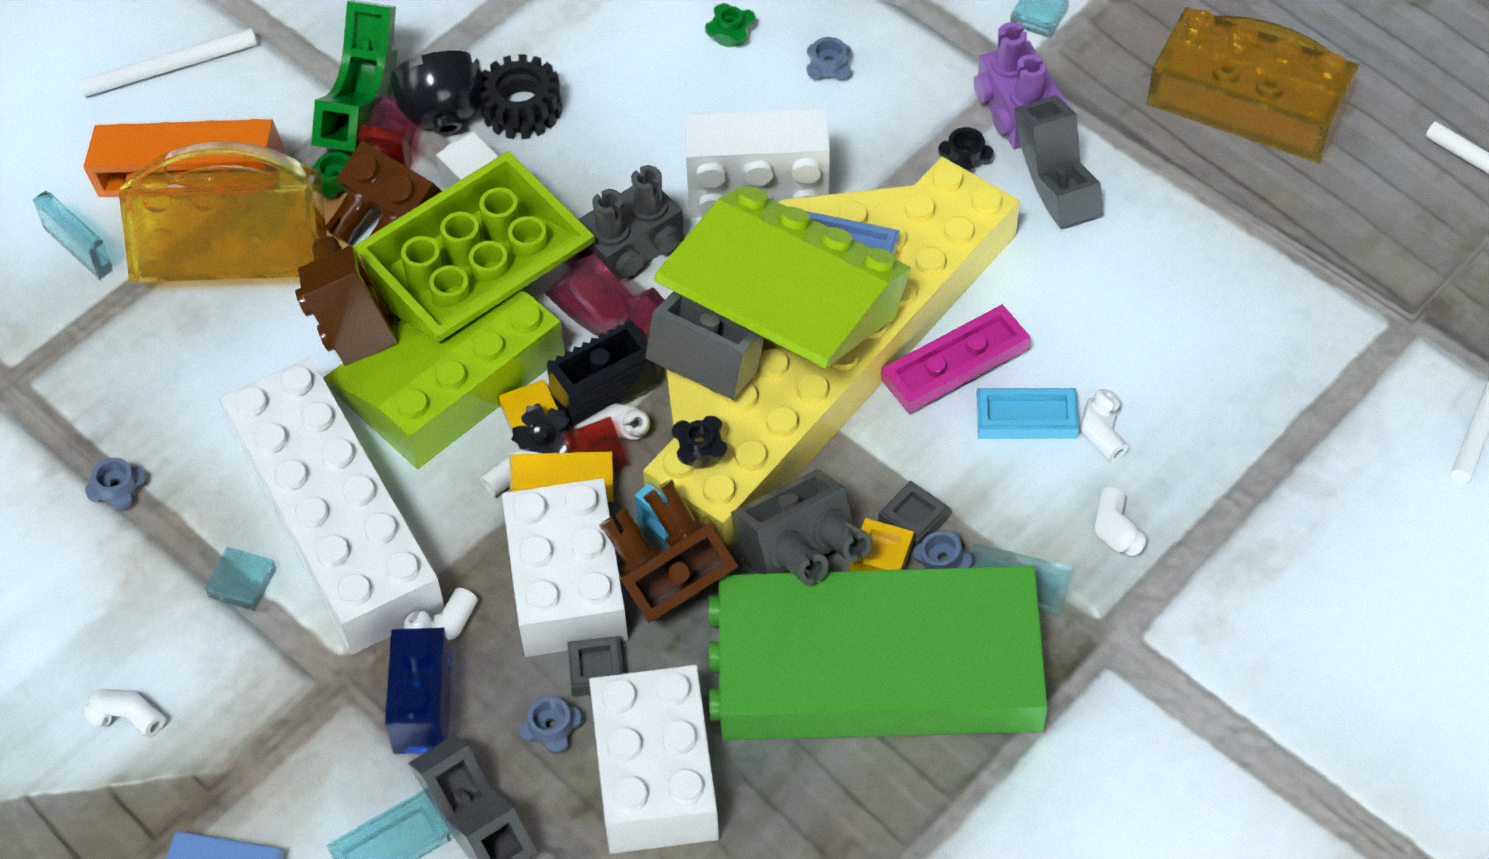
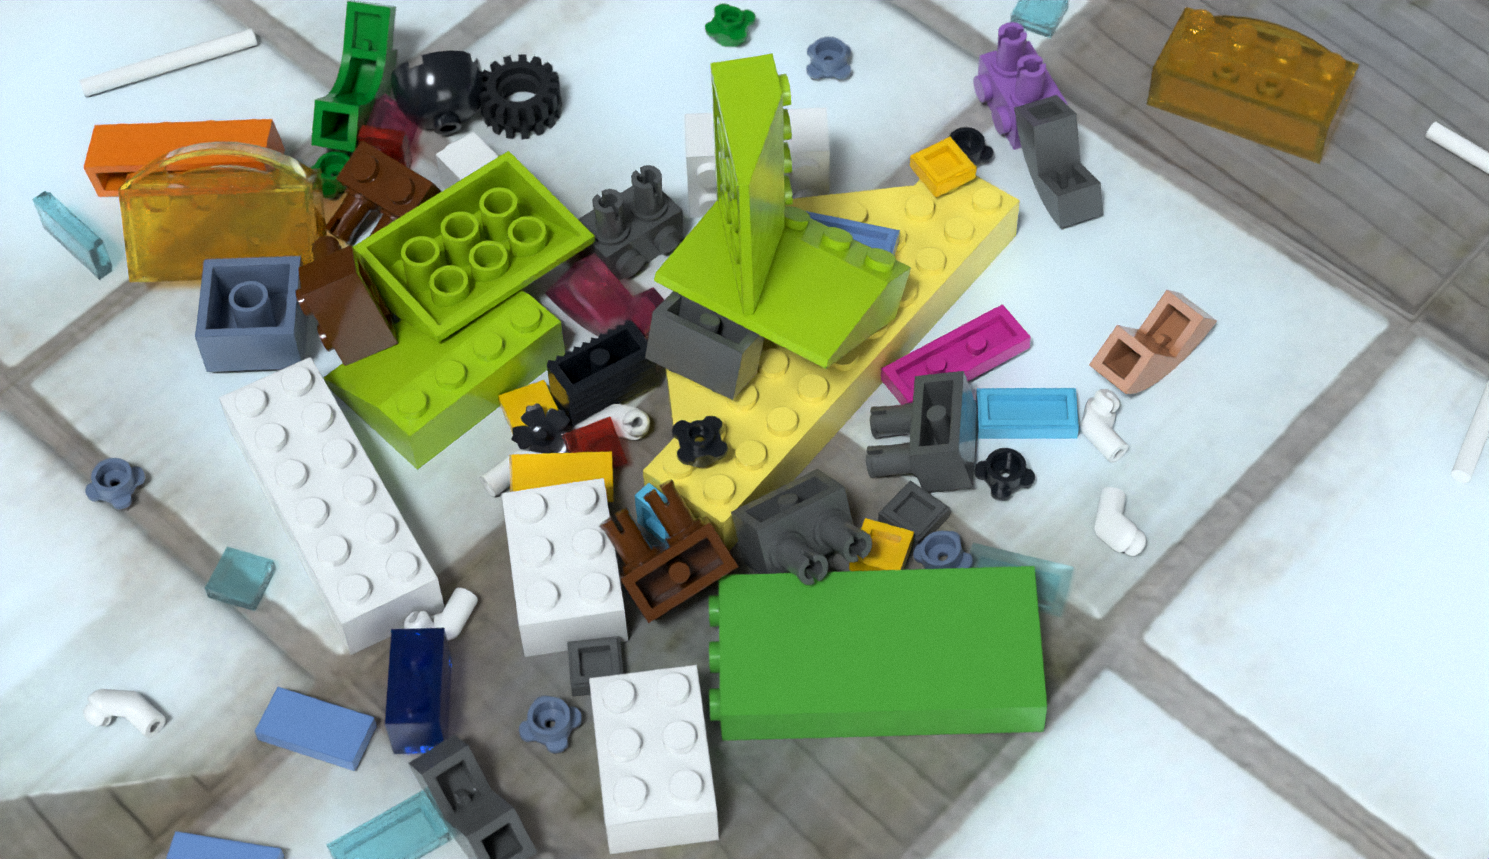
(250, 314): none -> sand blue brick
(316, 728): none -> medium blue tile
(751, 165): none -> lime slope
(940, 433): none -> dark grey brick
(943, 167): none -> yellow tile
(1004, 461): none -> black plate
(1145, 355): none -> nougat brick

